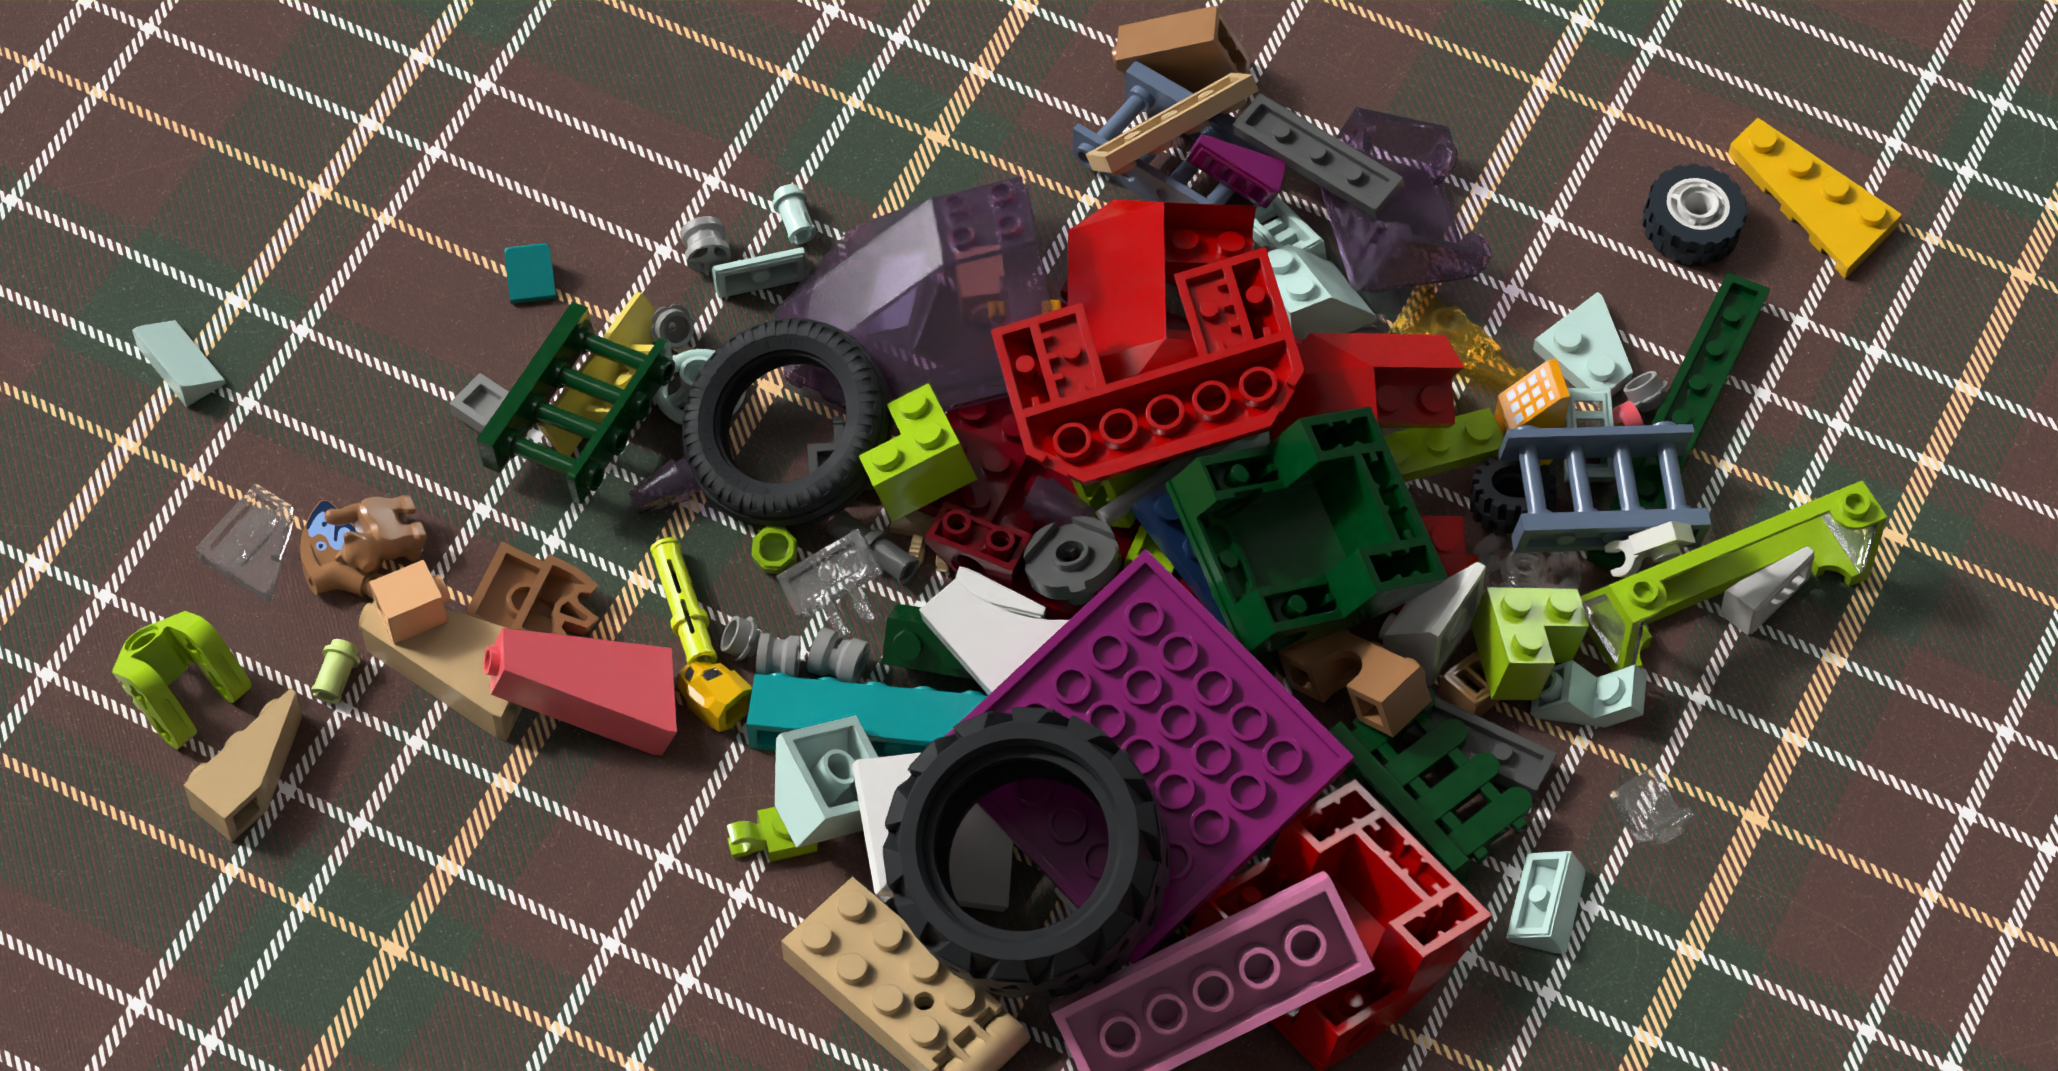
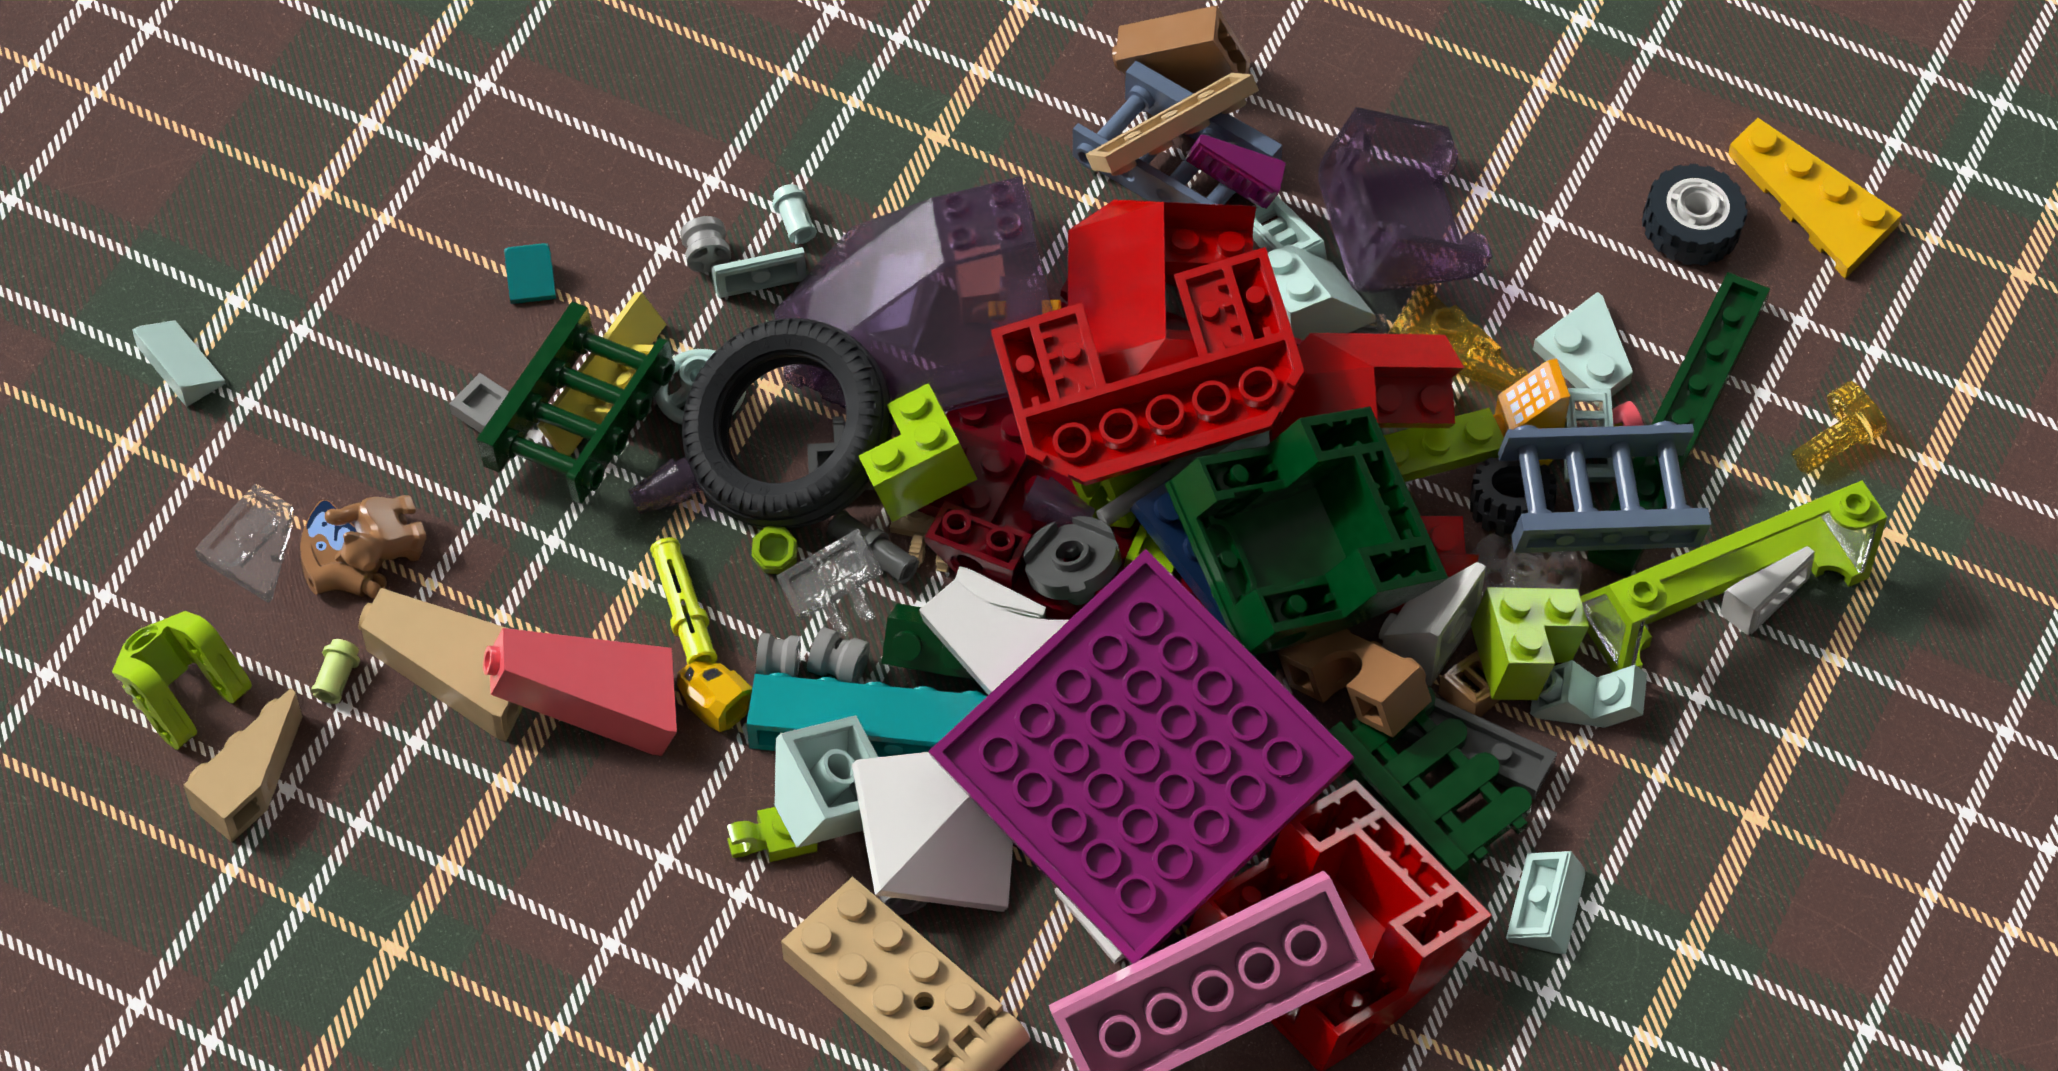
(410, 601): light nougat brick -> none
(533, 594): medium nougat plate -> none
(683, 325): light grey plate -> none
(740, 638): light grey plate -> none
(965, 768): black tyre -> none
(1318, 156): dark grey plate -> none
(1646, 391): light grey plate -> none
(1649, 808): clear bracket -> none
(1657, 542): white plate -> none
(1857, 422): none -> clear yellow piece

